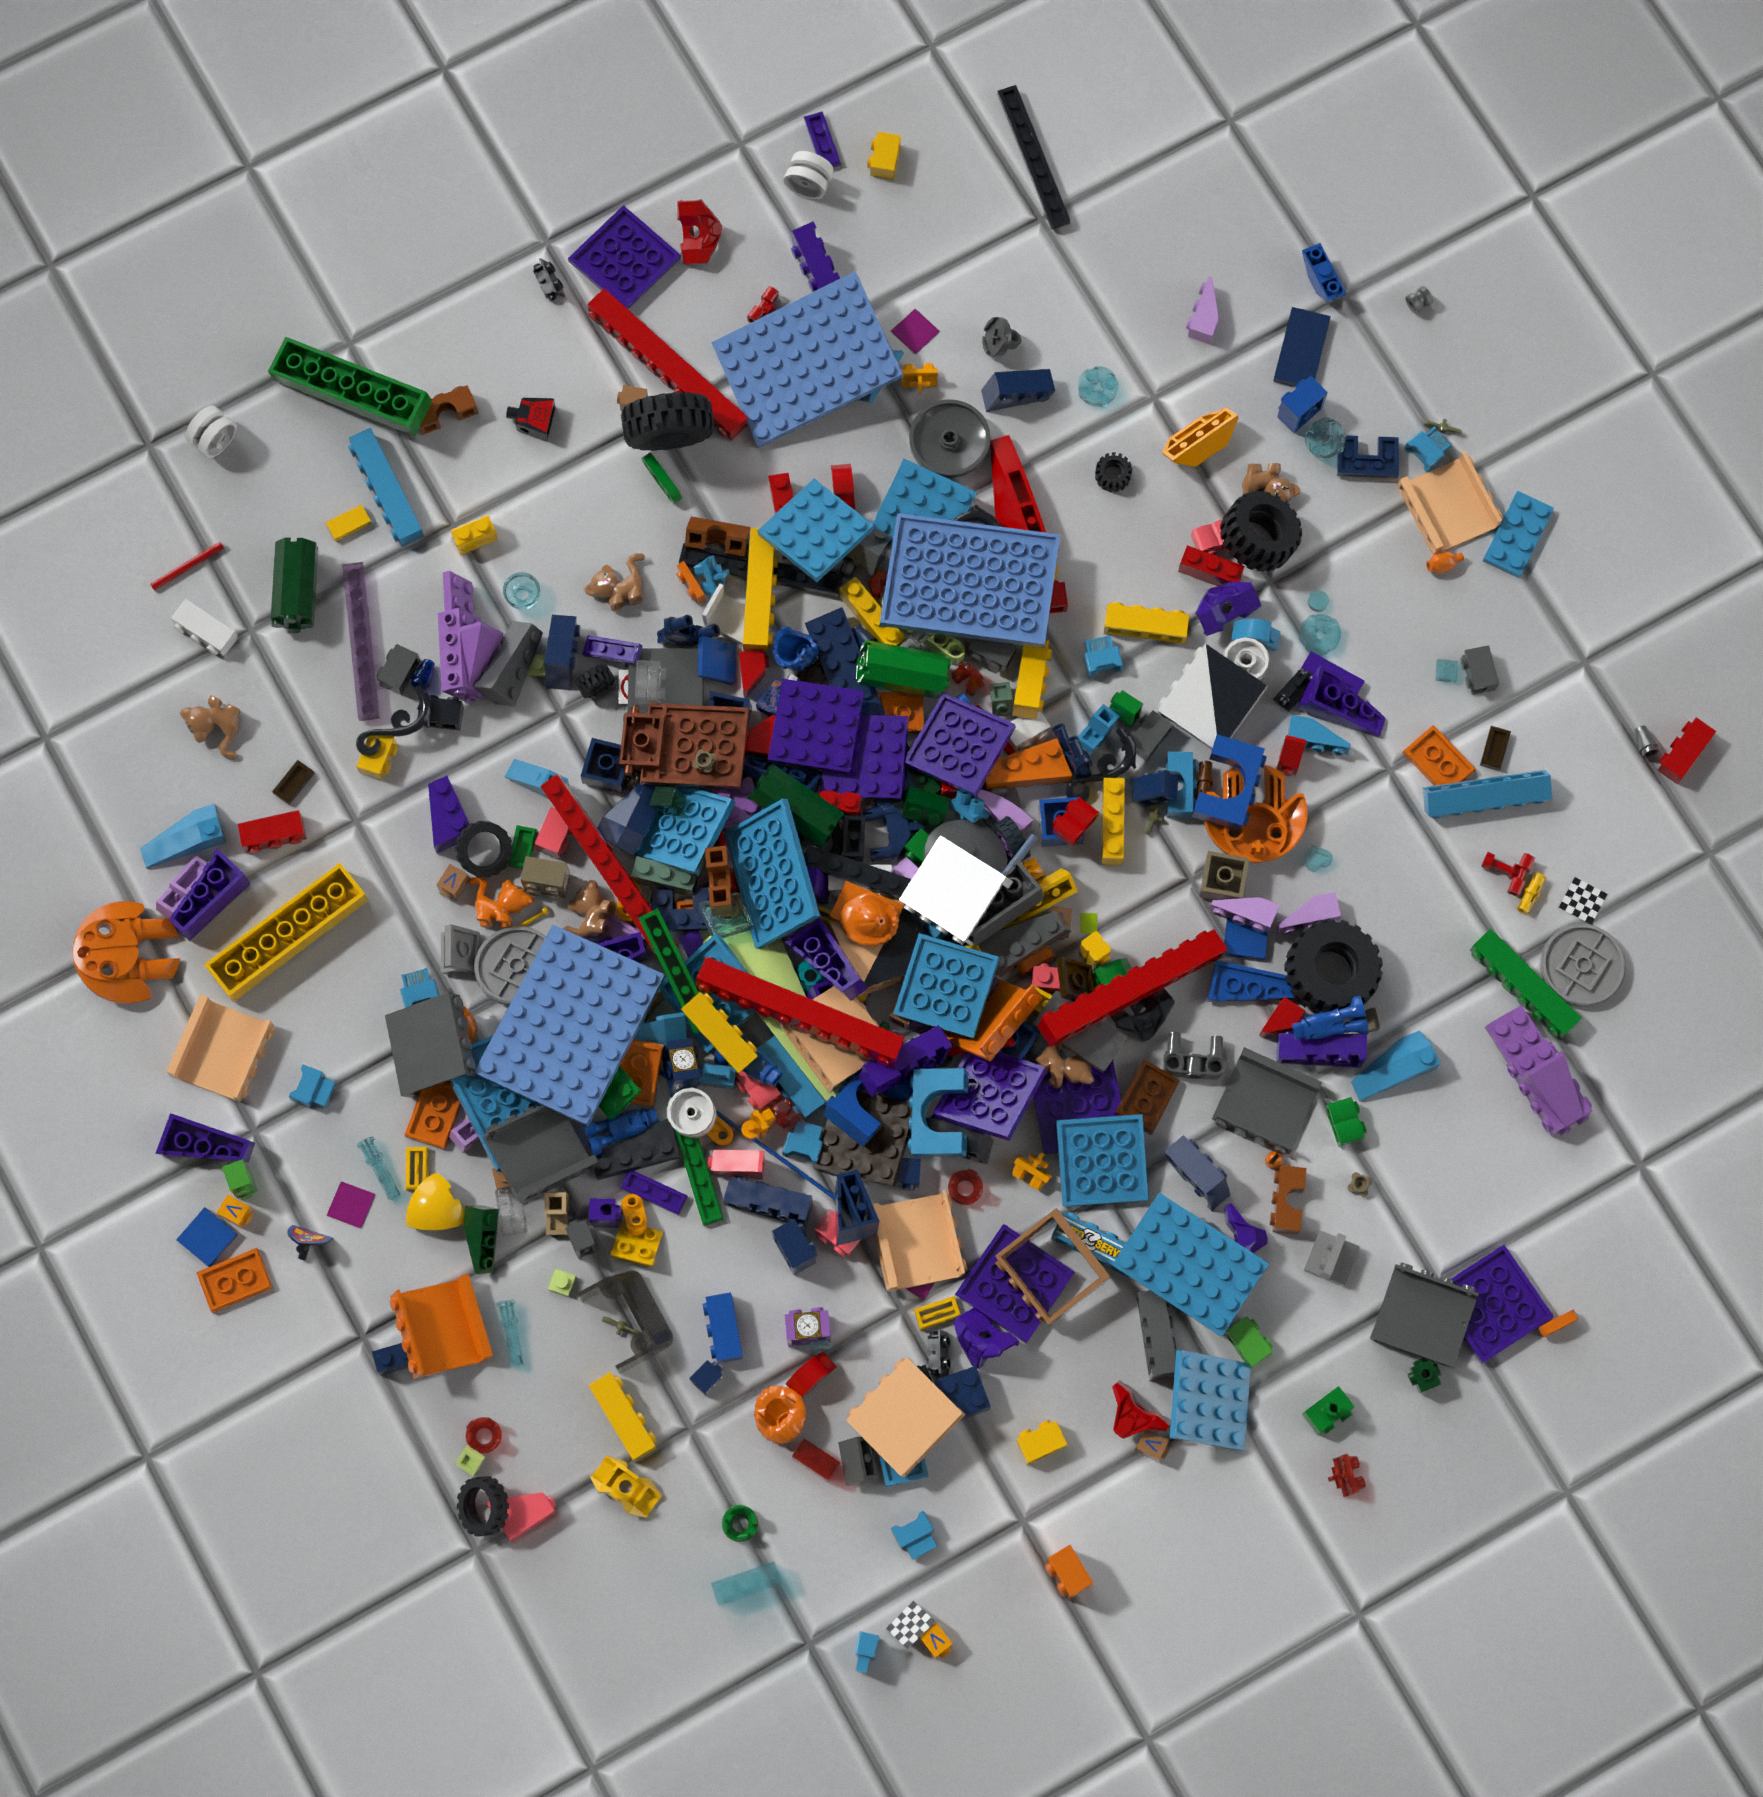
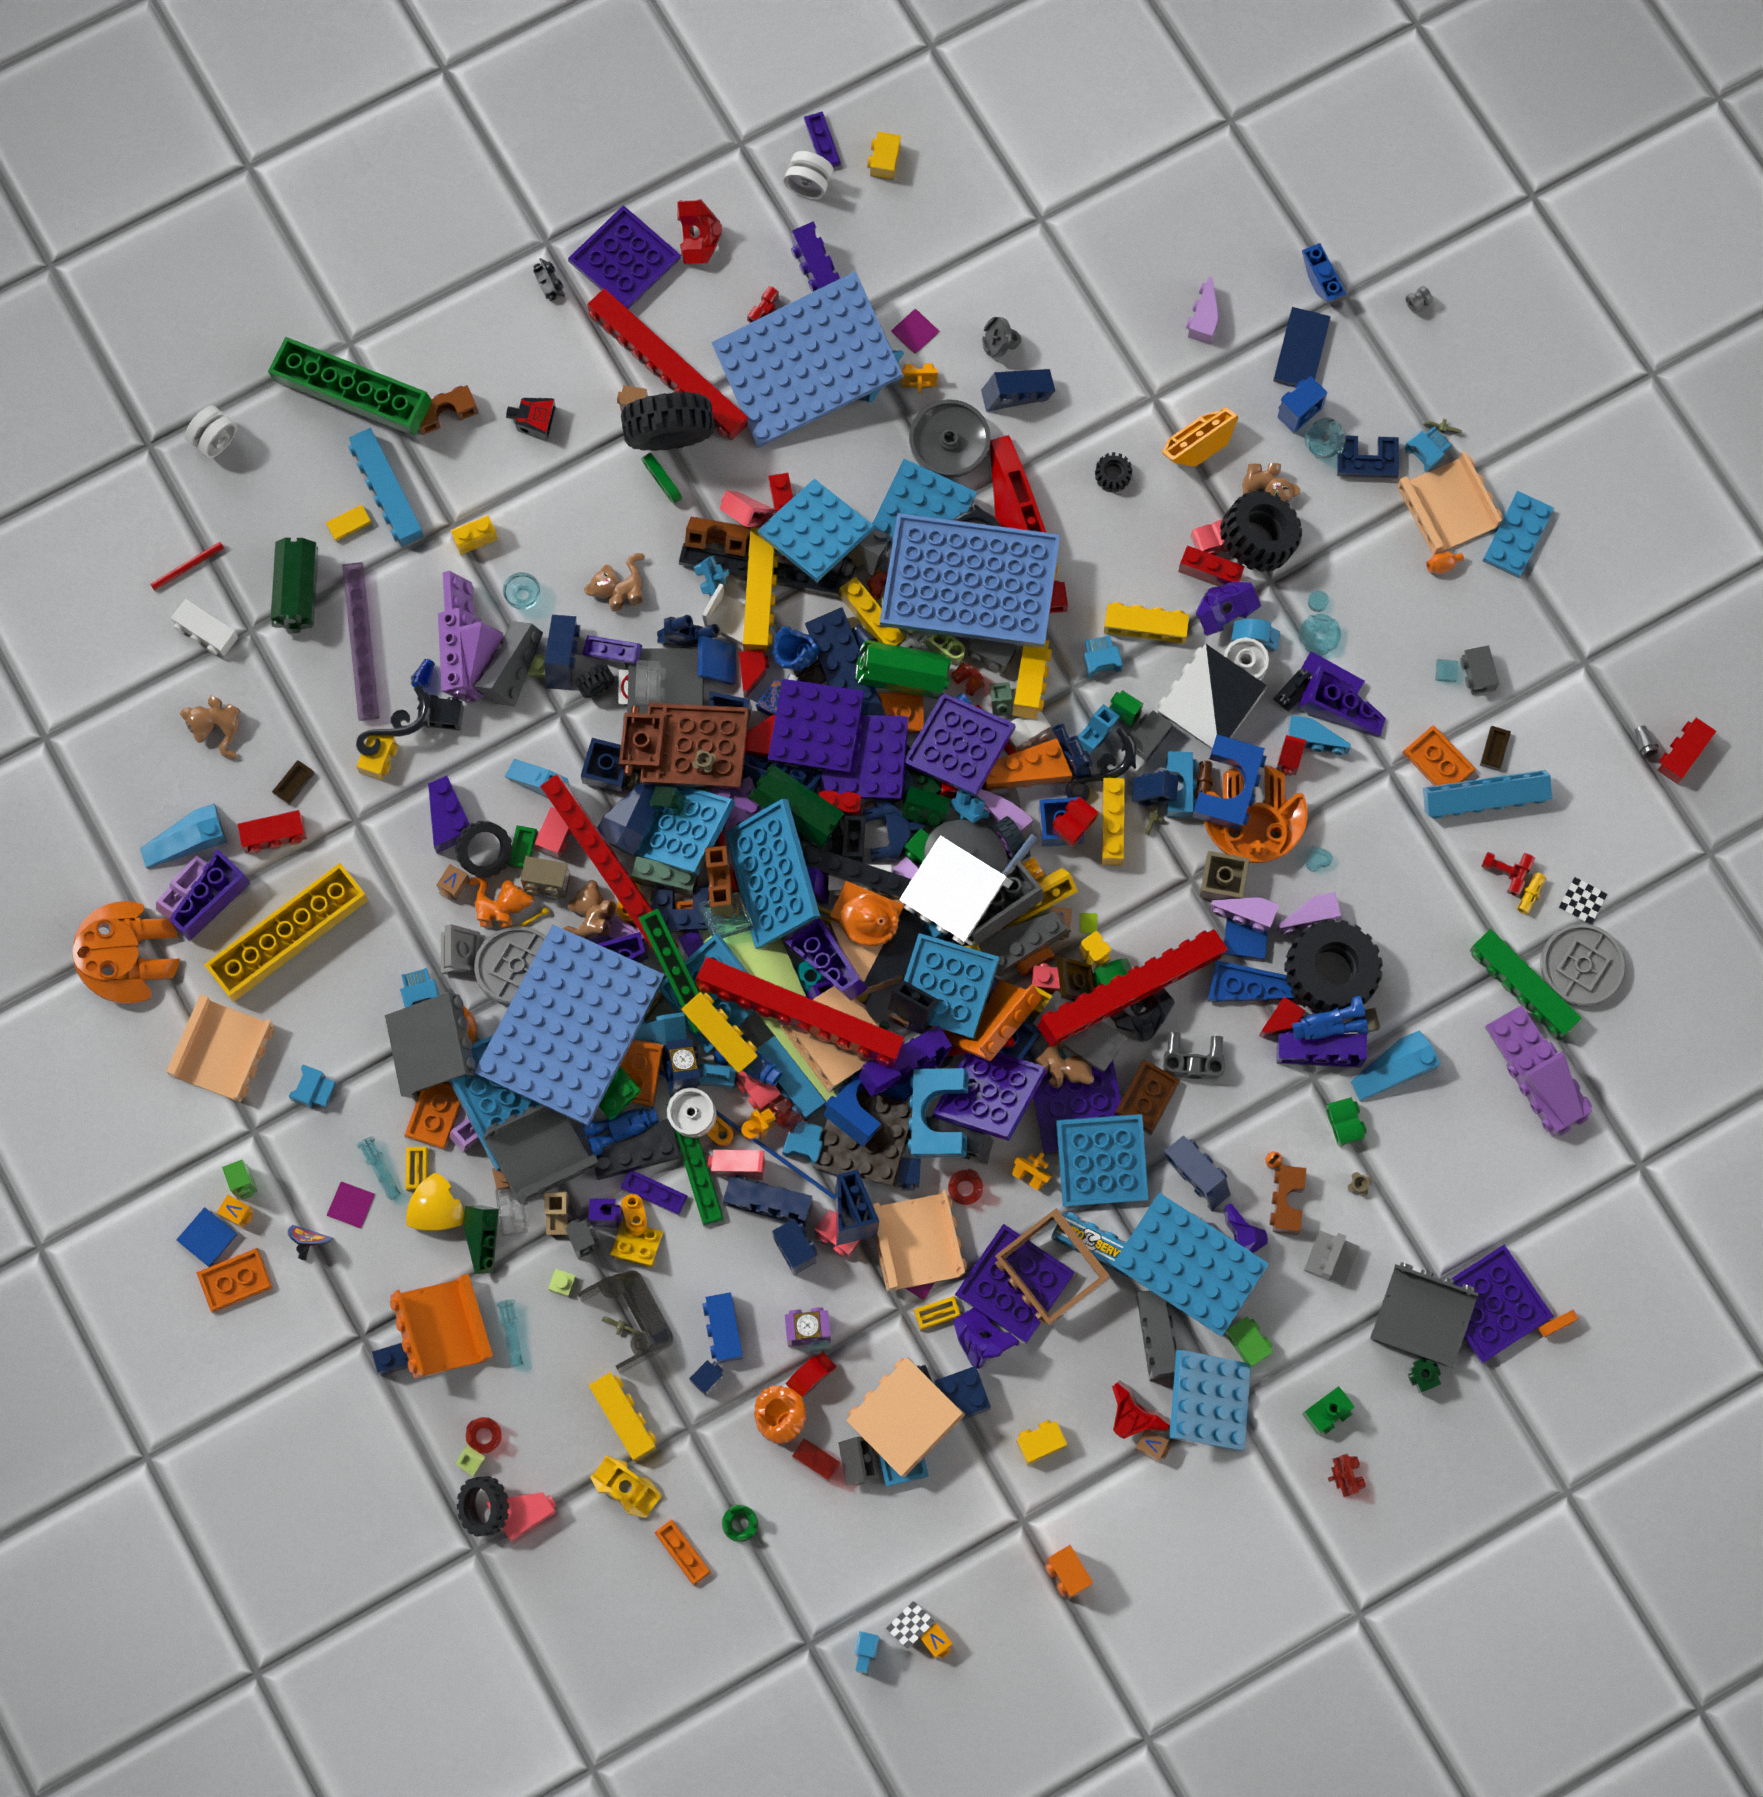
(195, 1140): dark purple wedge -> none
(398, 669): dark grey brick -> none
(682, 1552): none -> orange tile
(694, 590): orange plate -> none
(745, 509): none -> coral slope
(746, 1583): clear light blue brick -> none
(843, 483): red brick -> none
(913, 1004): none -> black brick
(915, 1536): dark azure piece -> none
(939, 1342): black hinge -> none
(1033, 157): black plate -> none
(1102, 396): clear light blue plate -> none
(1266, 1101): dark grey panel -> none

